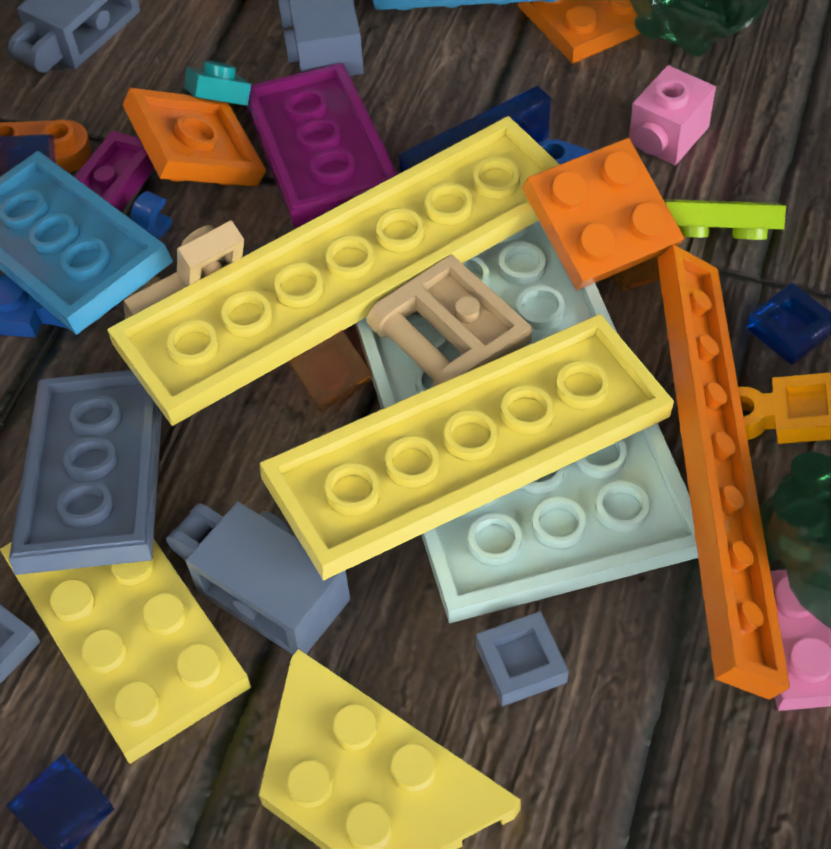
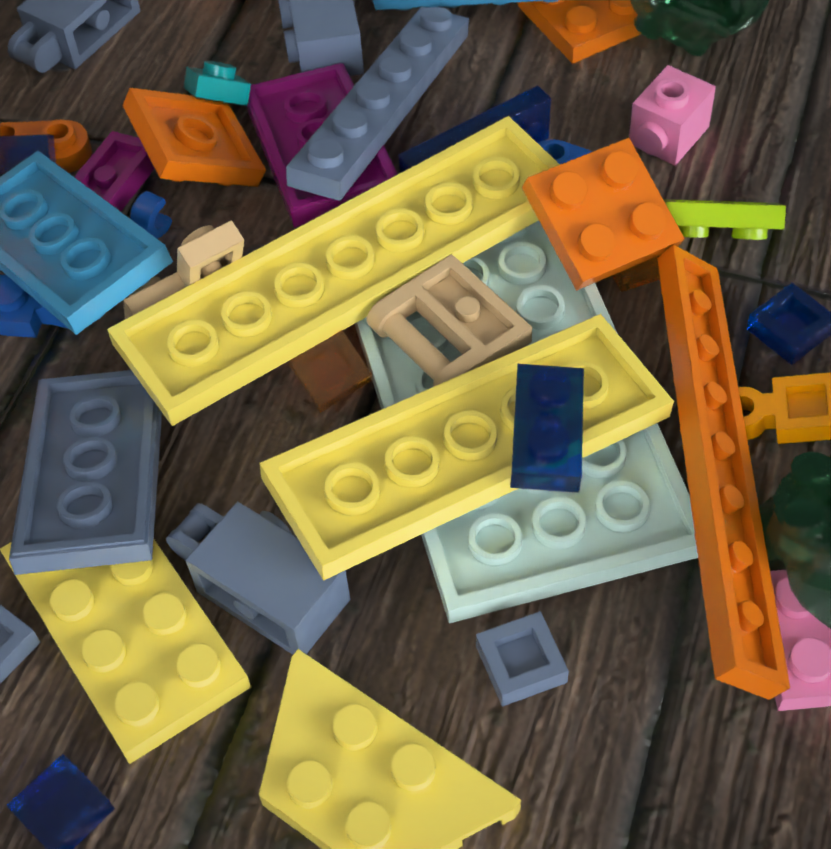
(377, 104): none -> sand blue plate
(547, 428): none -> clear blue plate

